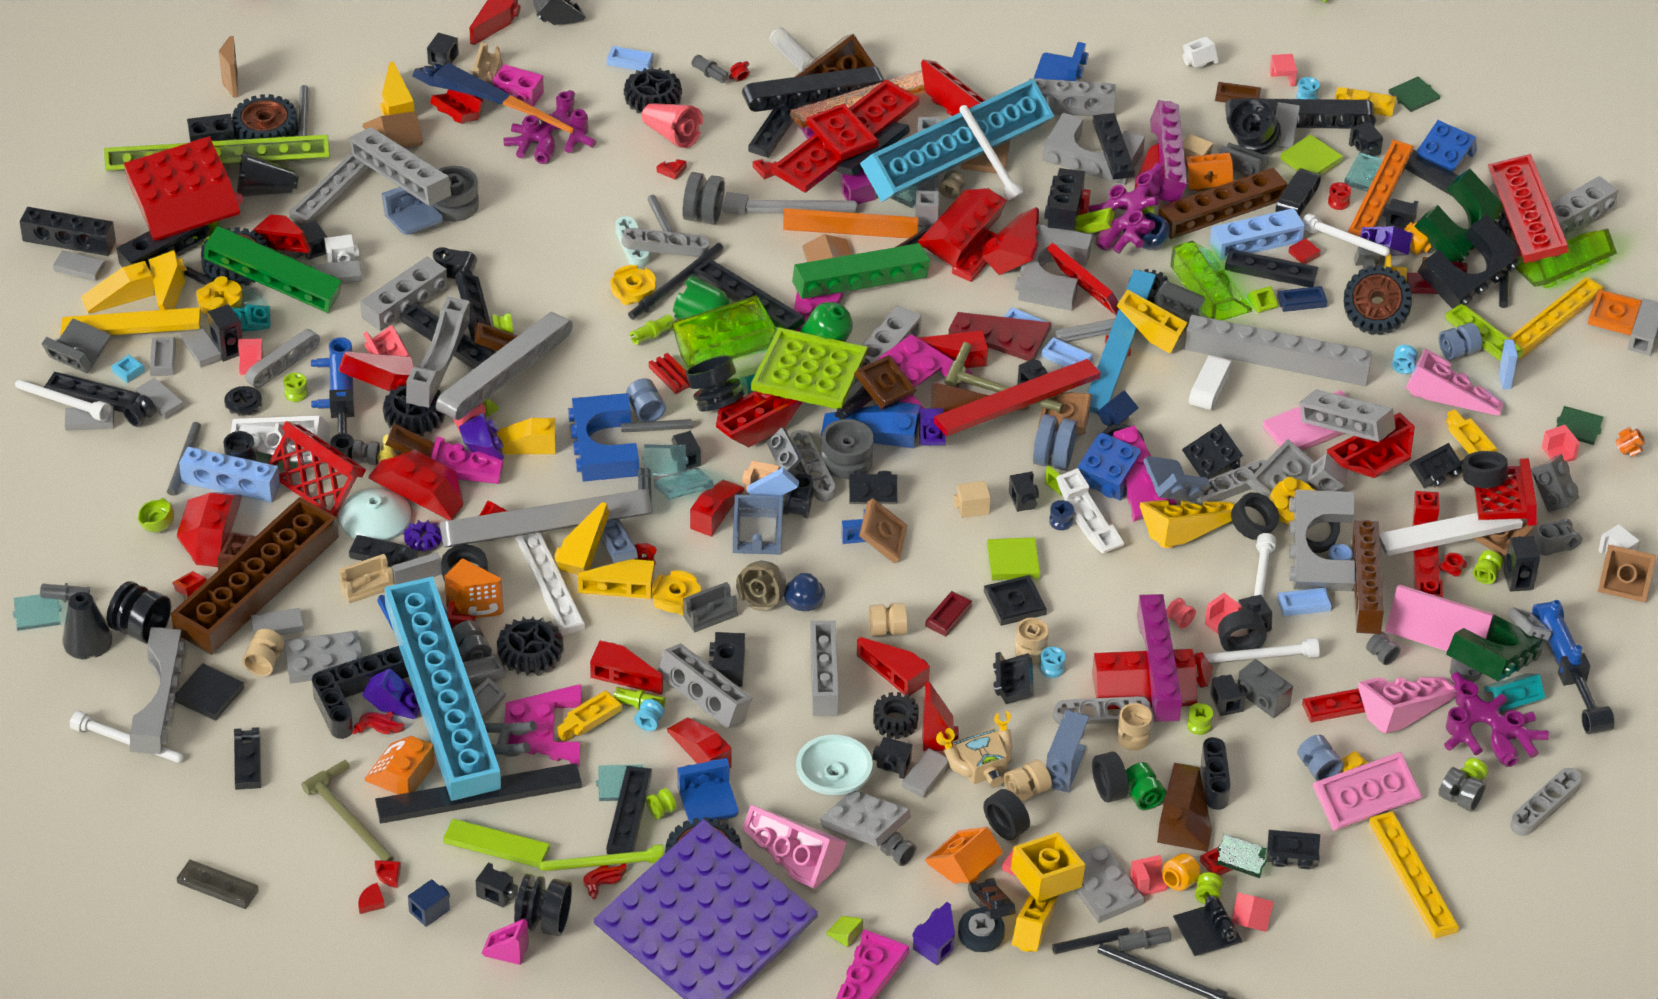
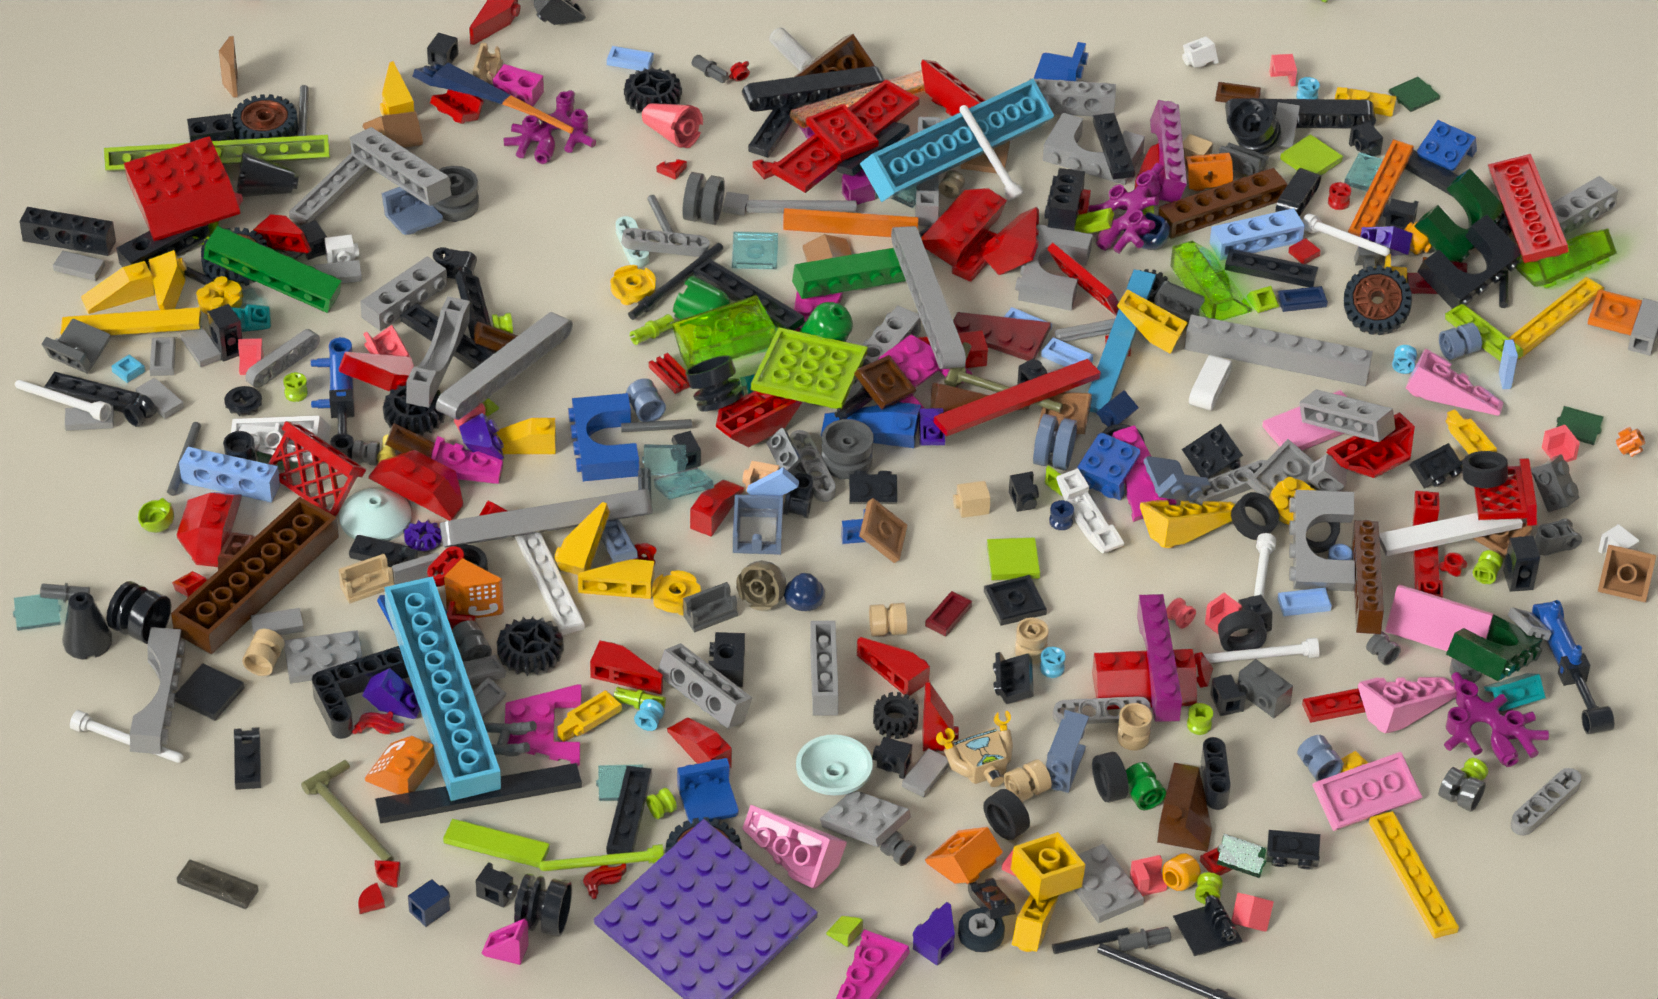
(442, 564): none -> red beam
(755, 250): none -> clear light blue tile
(928, 297): none -> light grey beam

